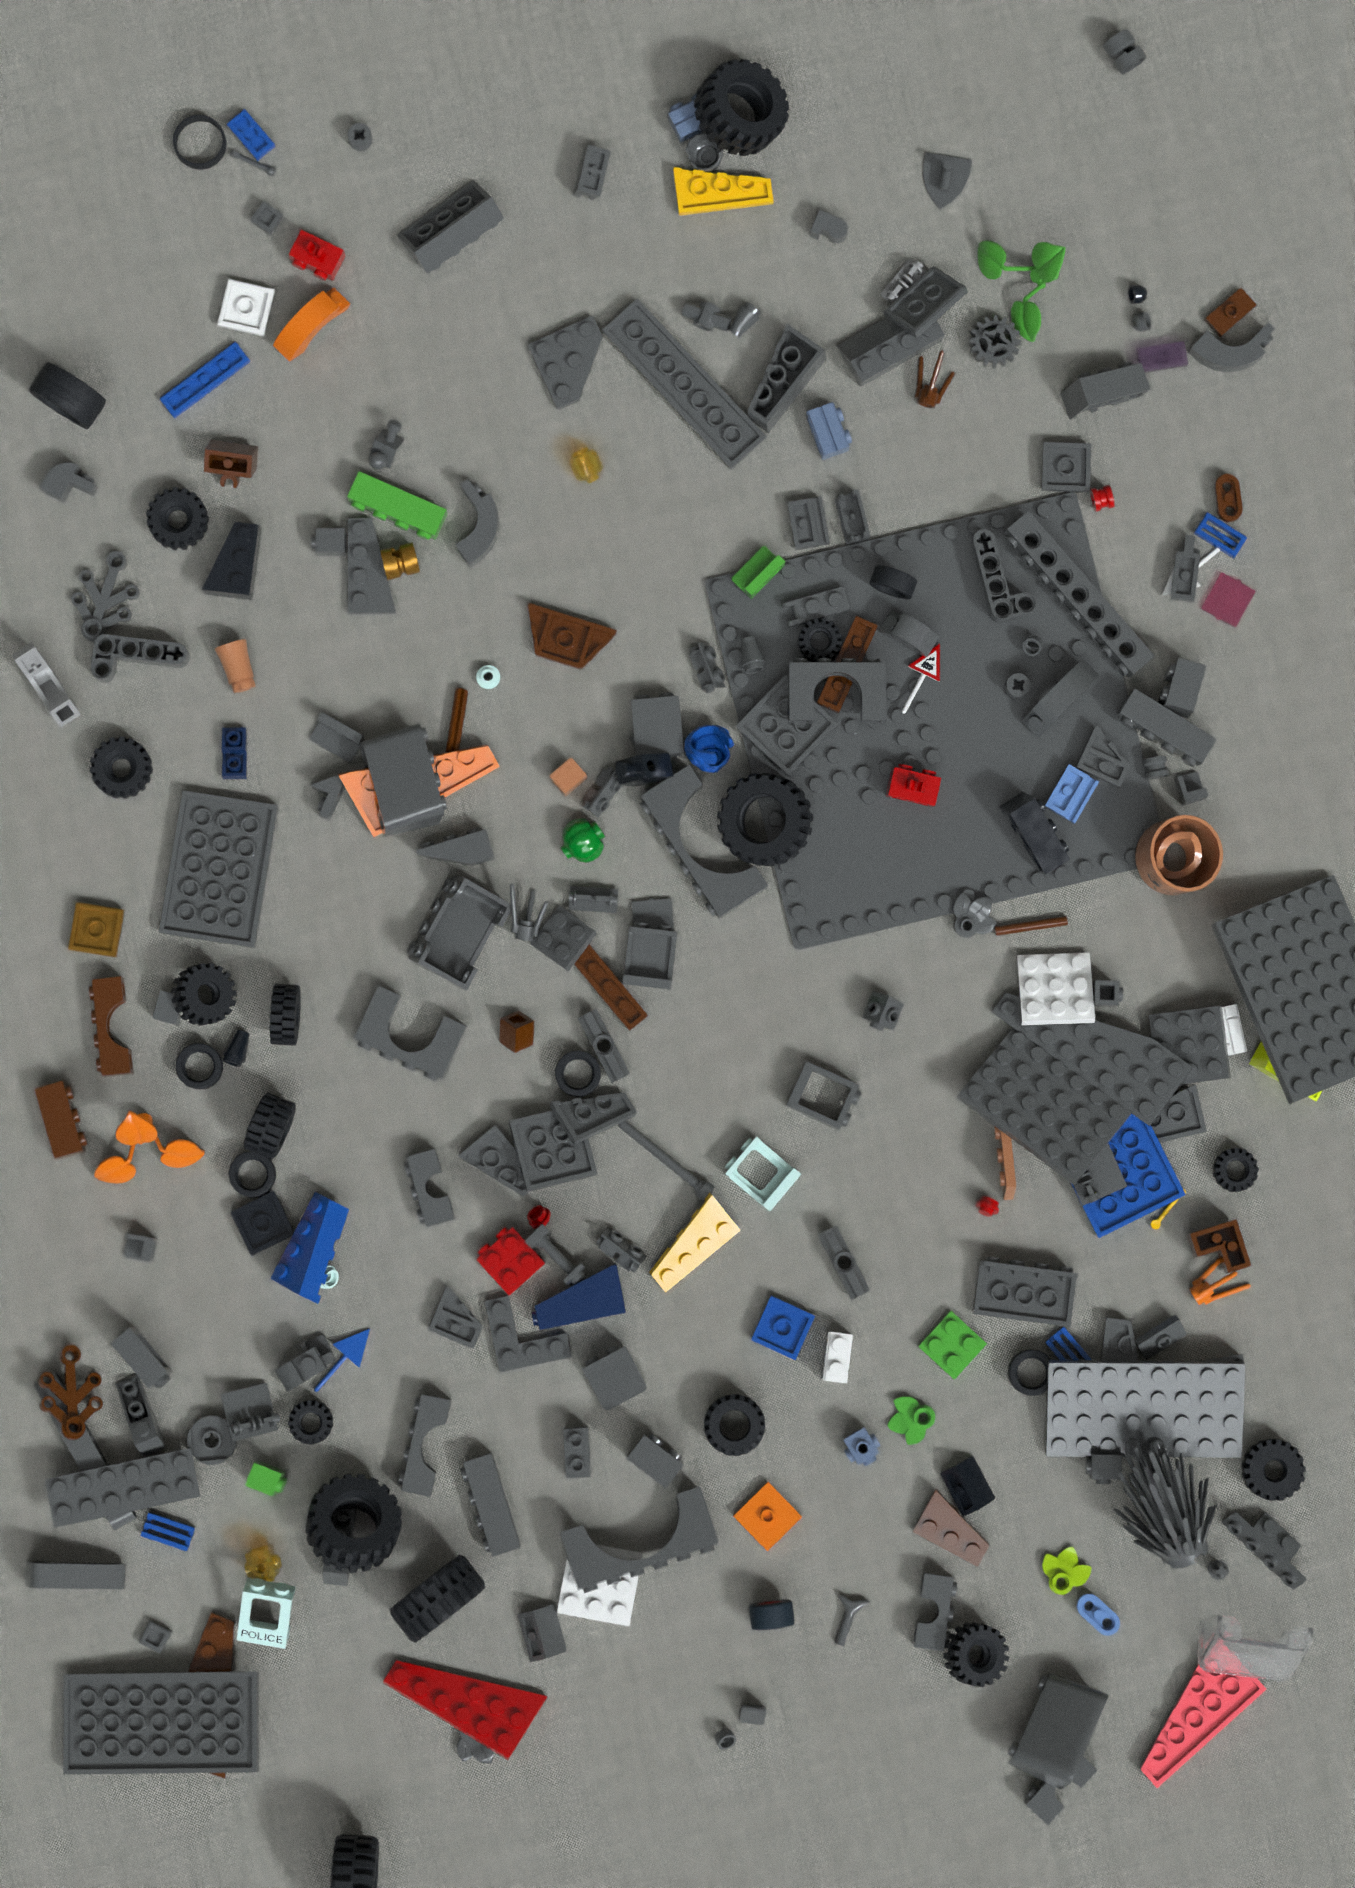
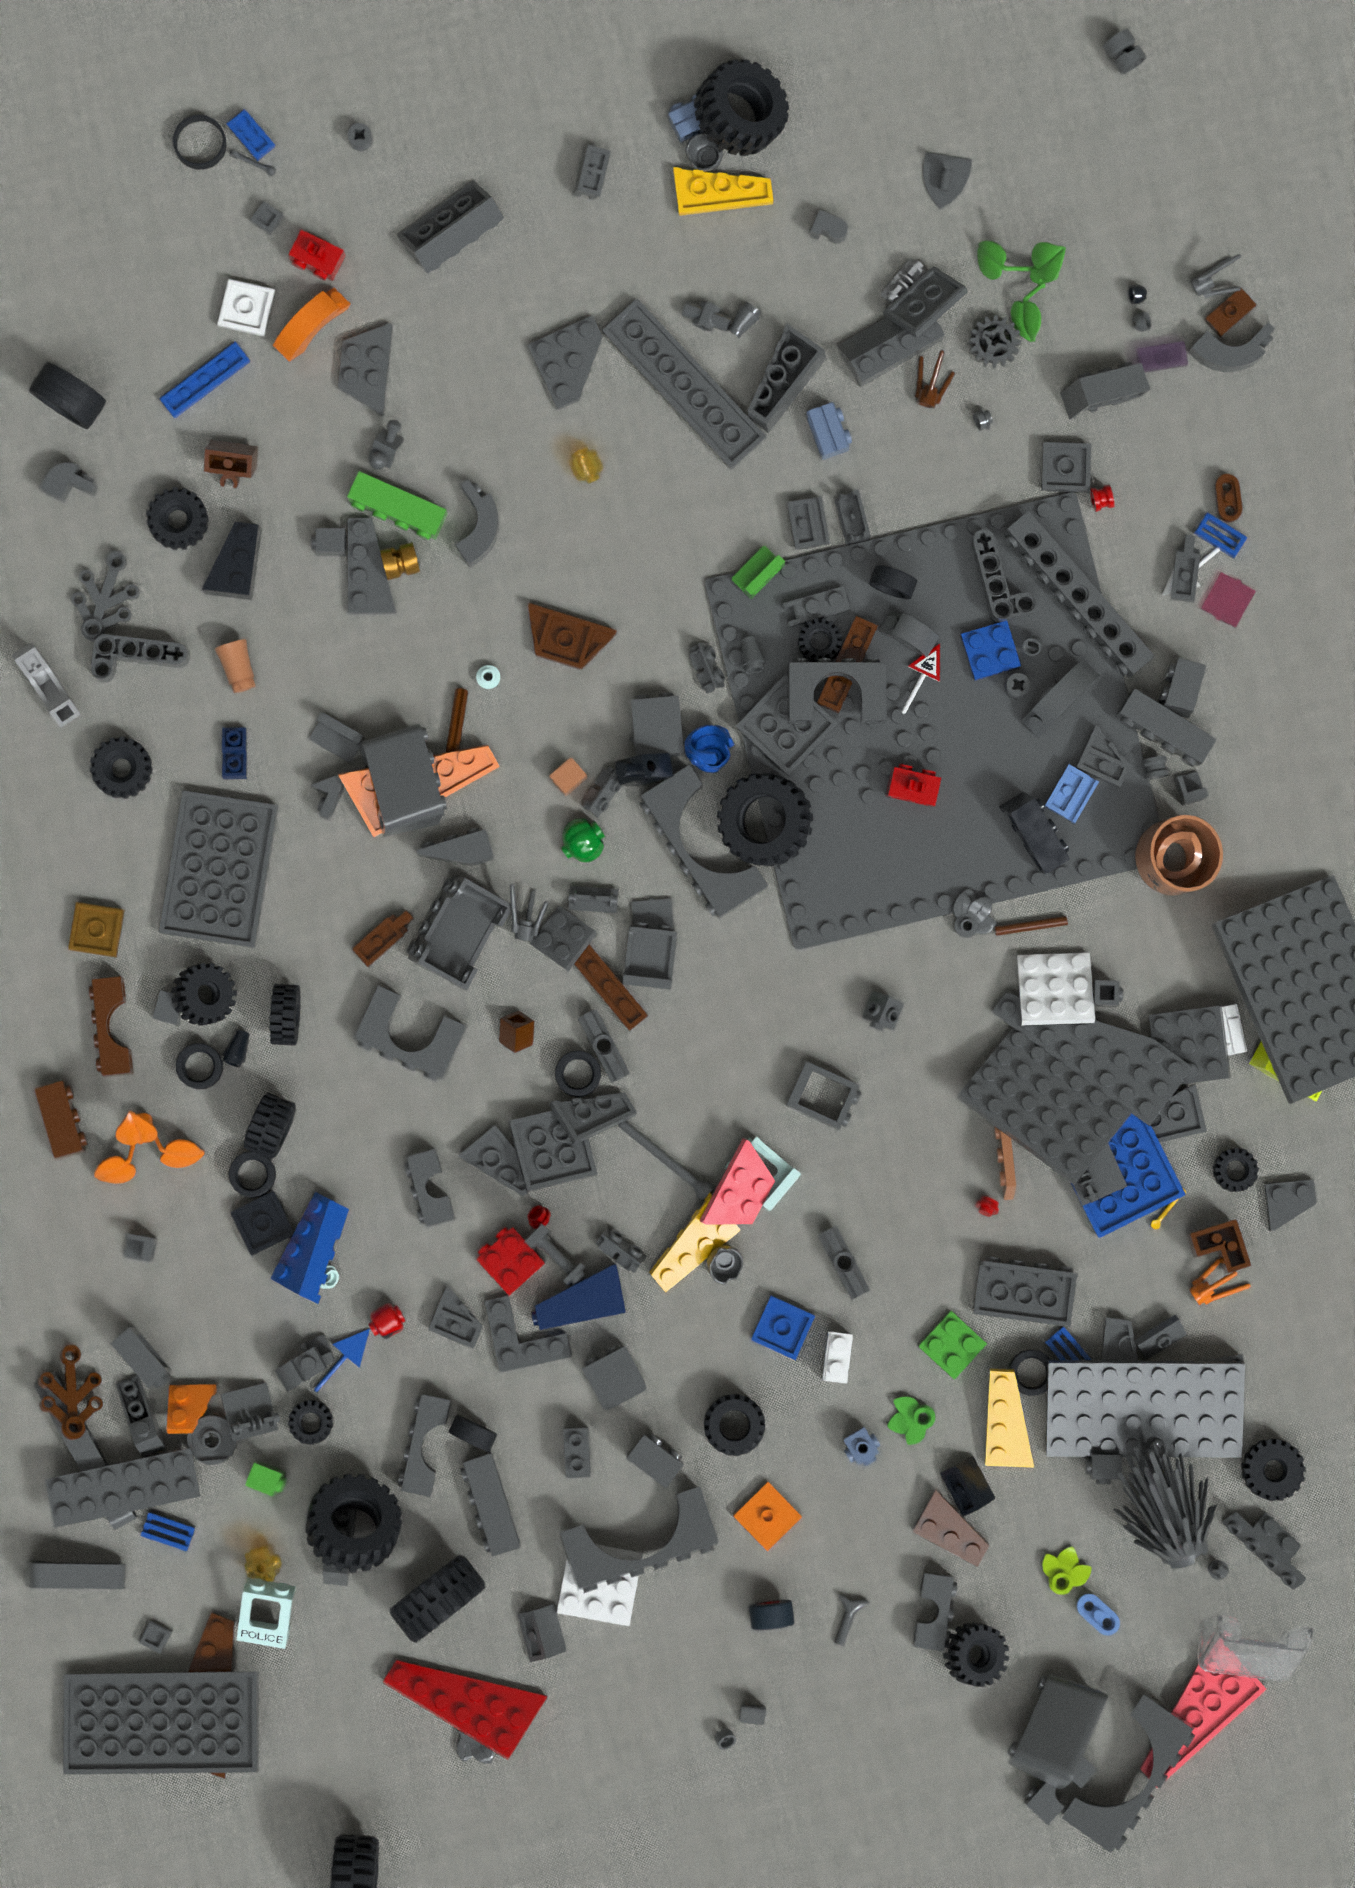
(187, 1405): none -> orange wing
(366, 367): none -> dark grey wing
(382, 938): none -> reddish brown hinge
(386, 1321): none -> red head
(472, 1433): none -> black tyre
(724, 1264): none -> dark grey hair
(740, 1189): none -> coral wing
(982, 419): none -> dark grey plate
(990, 650): none -> blue plate
(1006, 1428): none -> yellow wing
(1109, 1822): none -> dark grey arch
(1203, 283): none -> dark grey plant
(1288, 1201): none -> dark grey wing

